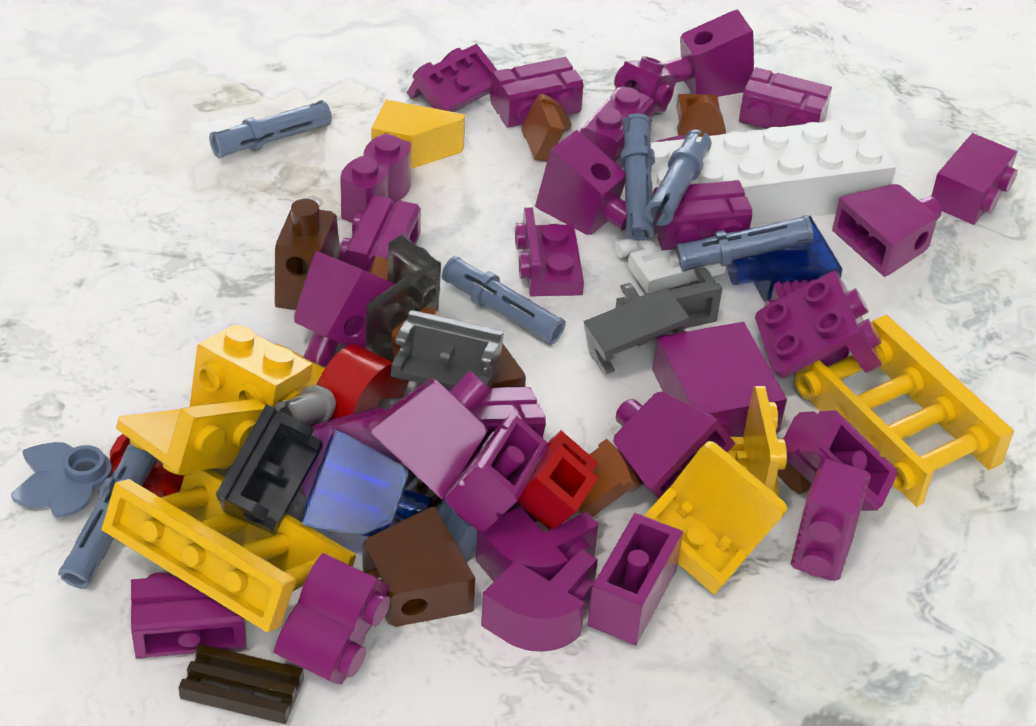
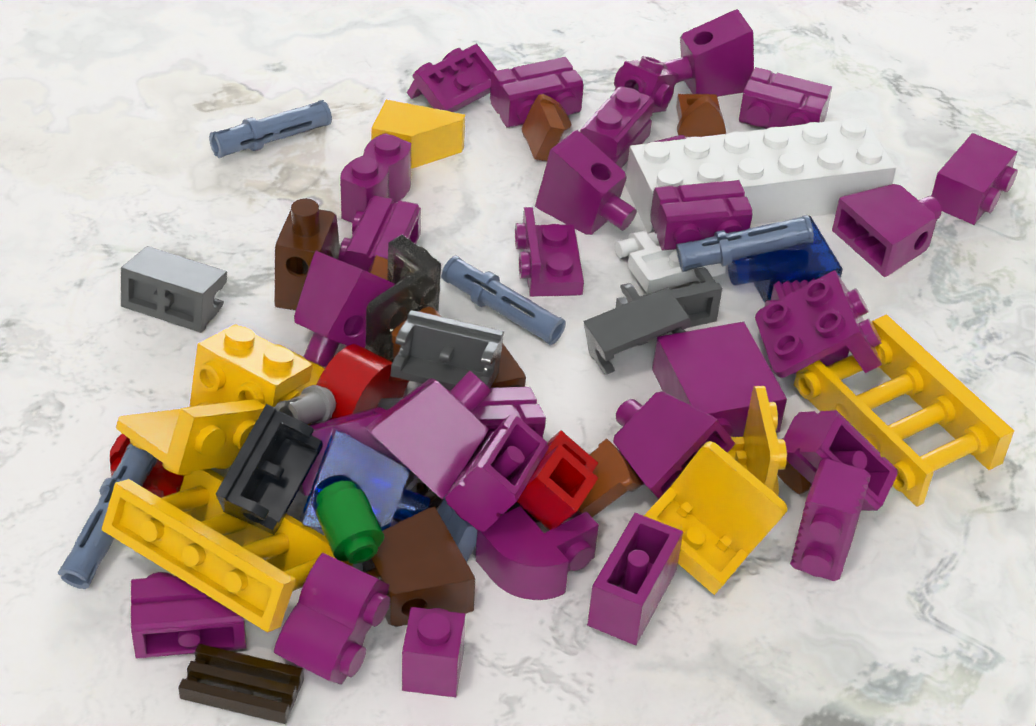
(62, 477): sand blue plate -> none
(172, 288): none -> dark grey hinge
(348, 522): none -> green brick
(433, 651): none -> magenta brick
(536, 611): magenta brick -> none
(637, 162): sand blue pin -> none
(683, 167): sand blue pin -> none

